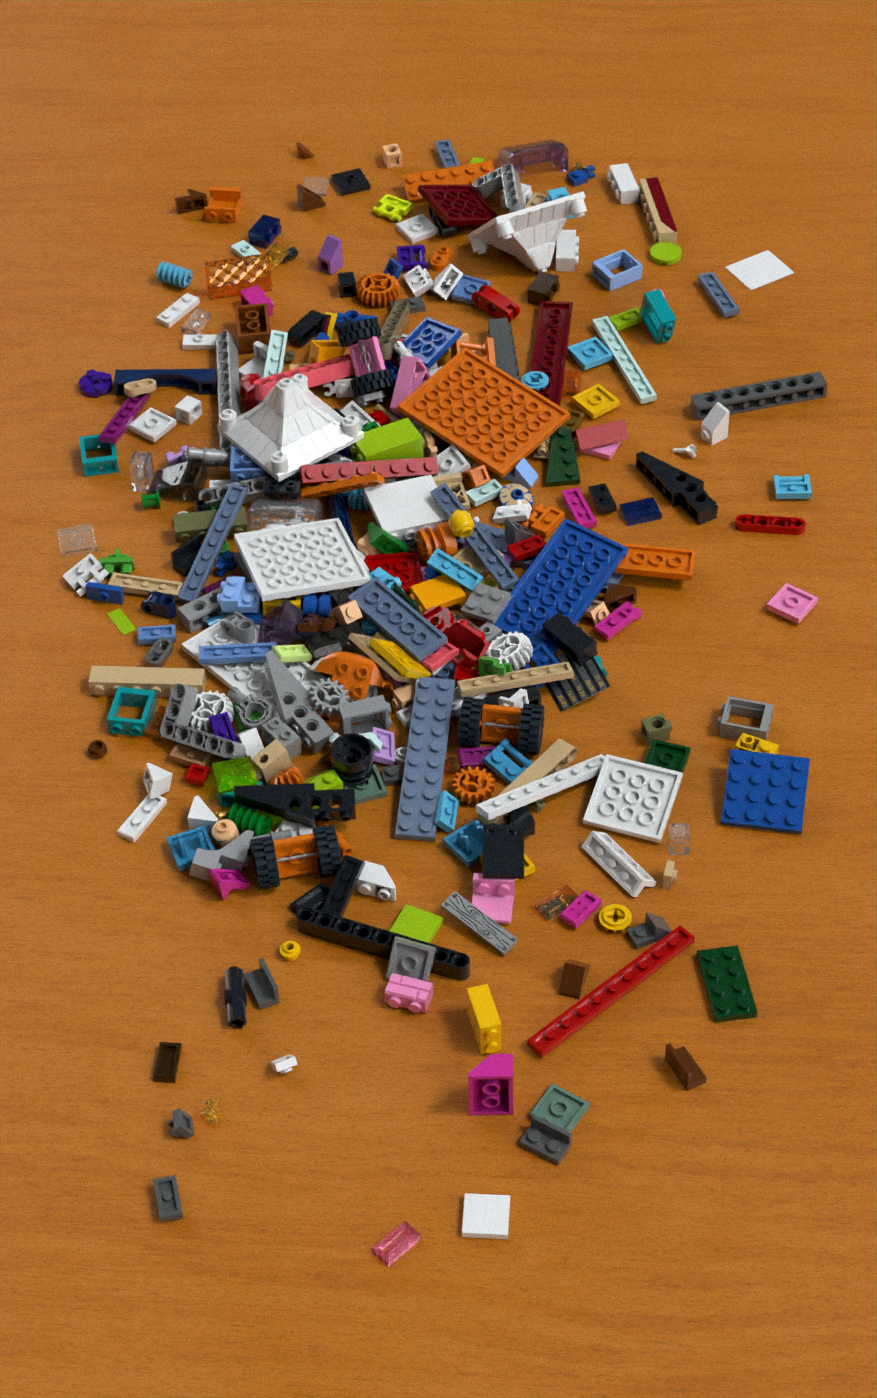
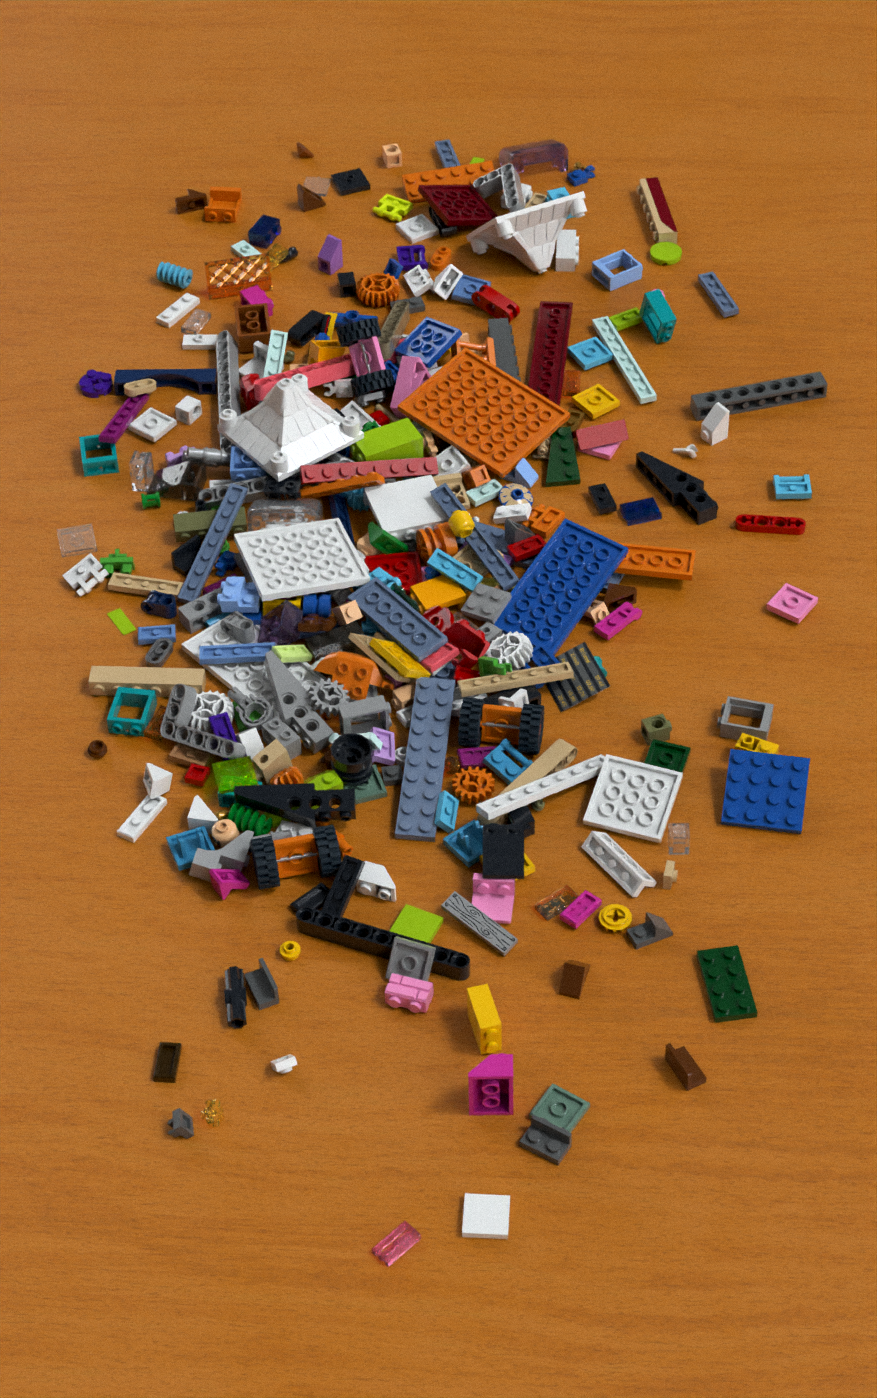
(105, 593): blue plate -> none
(168, 1198): dark grey plate -> none
(402, 350): white axle -> none
(535, 380): medium azure gear -> none
(543, 288): dark brown brick -> none
(570, 638): black brick -> none
(578, 508): dark pink plate -> none
(610, 991): red plate -> none
(623, 183): white brick -> none
(759, 270): white sticker -> none

